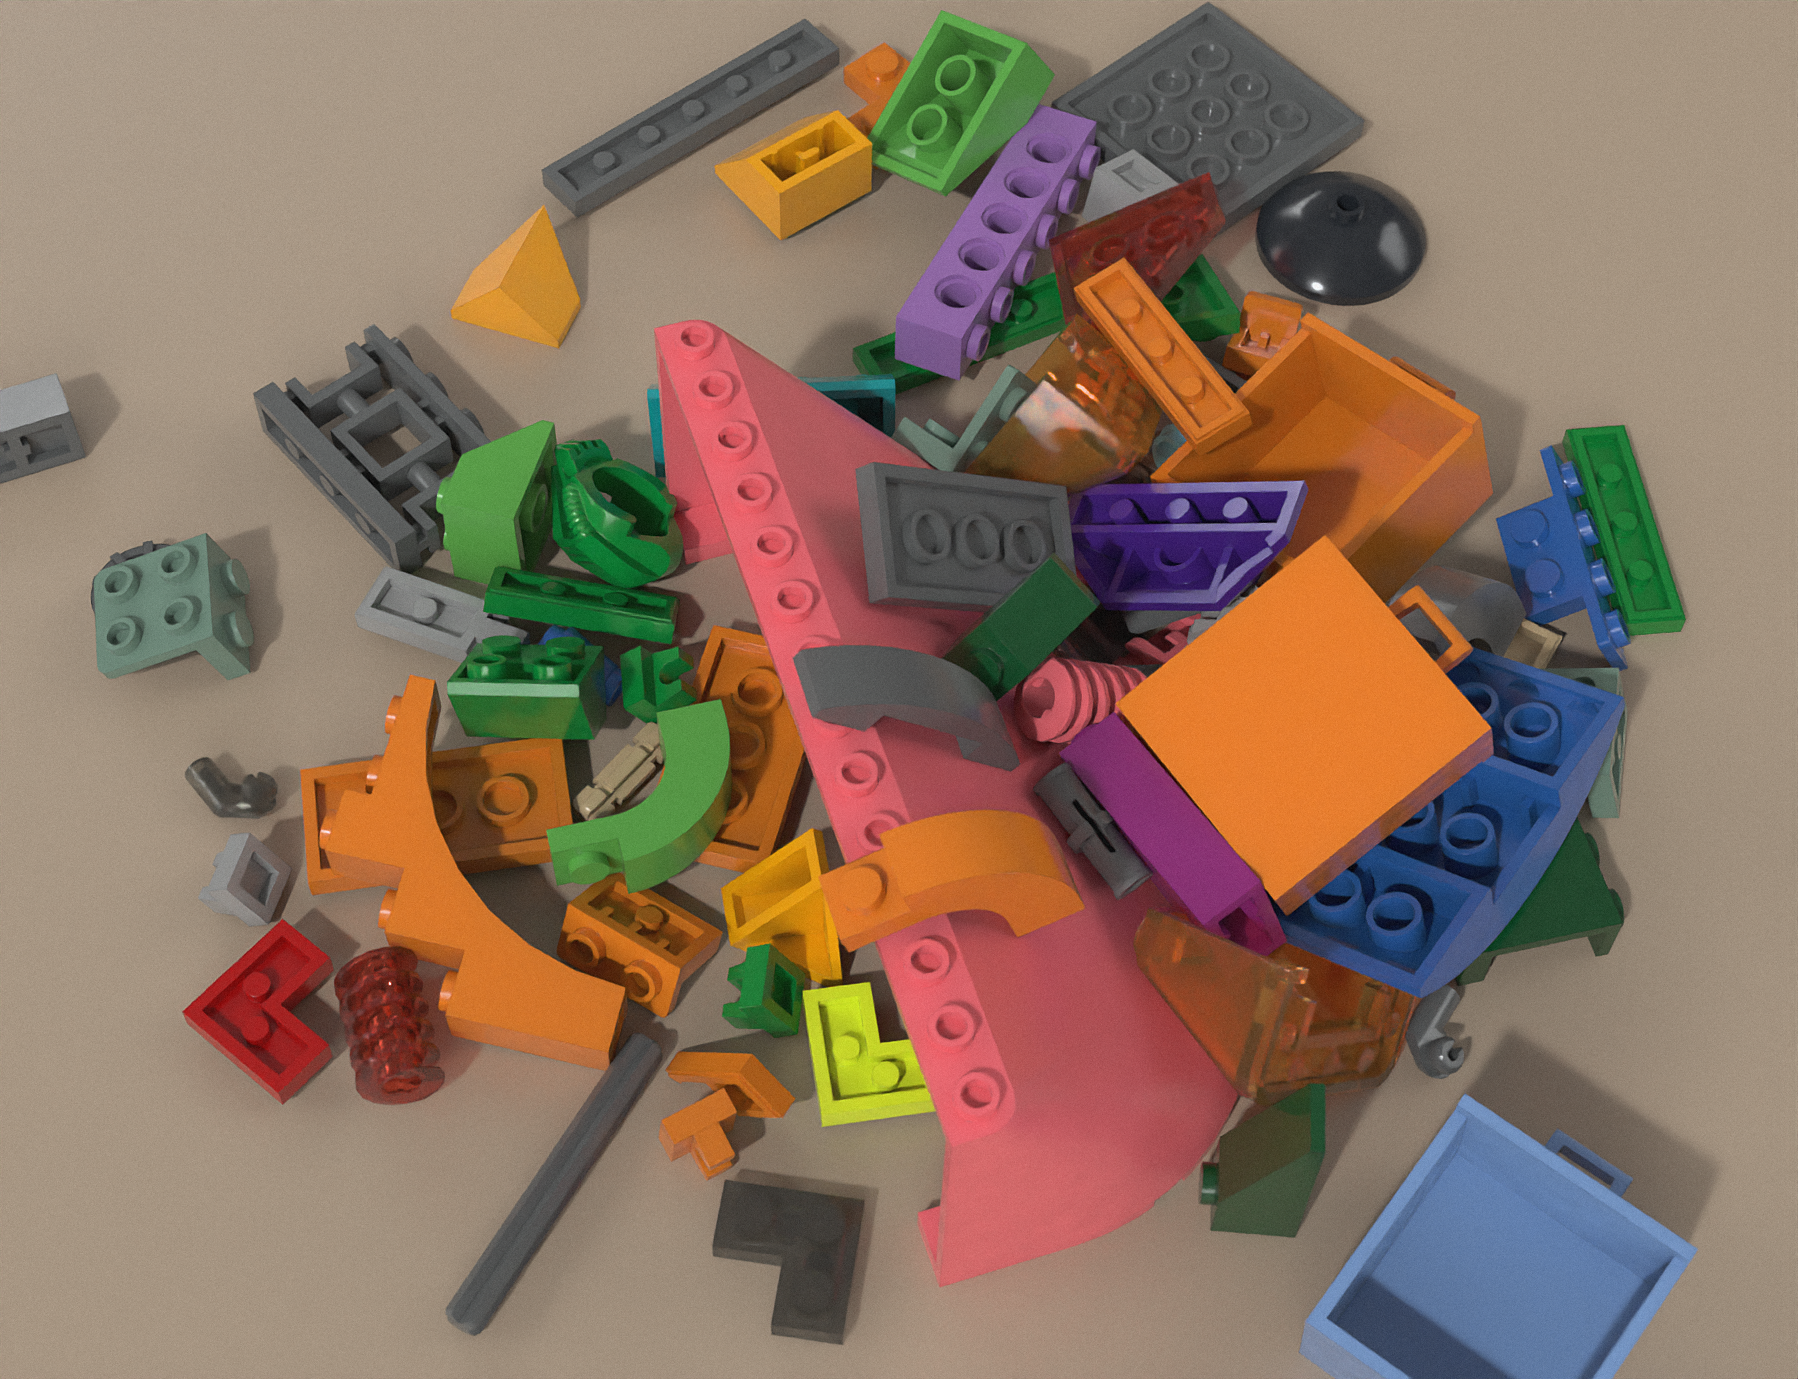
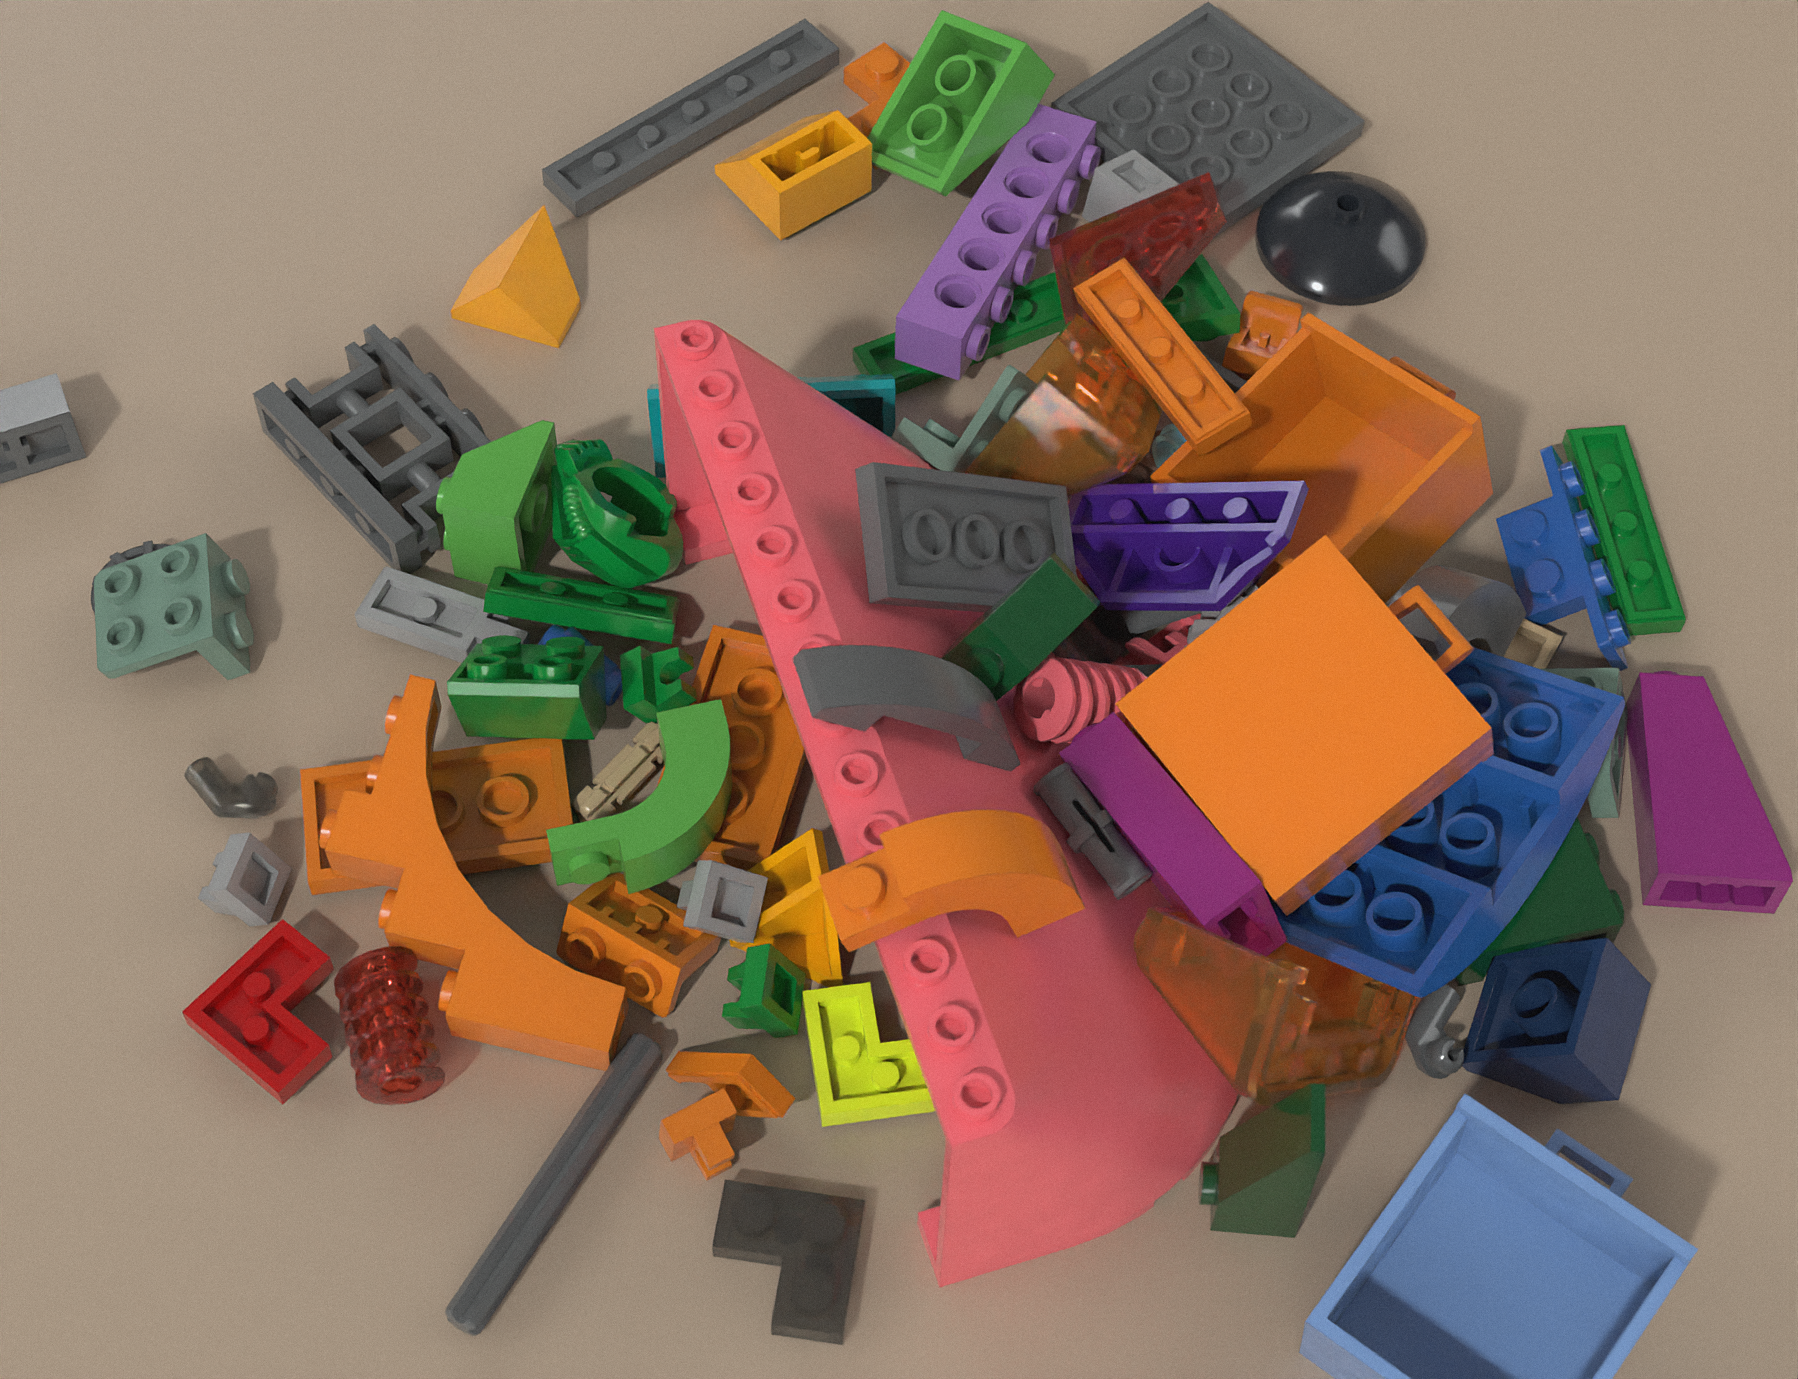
(723, 901): none -> light grey tile
(1558, 1021): none -> dark blue slope
(1695, 806): none -> magenta slope

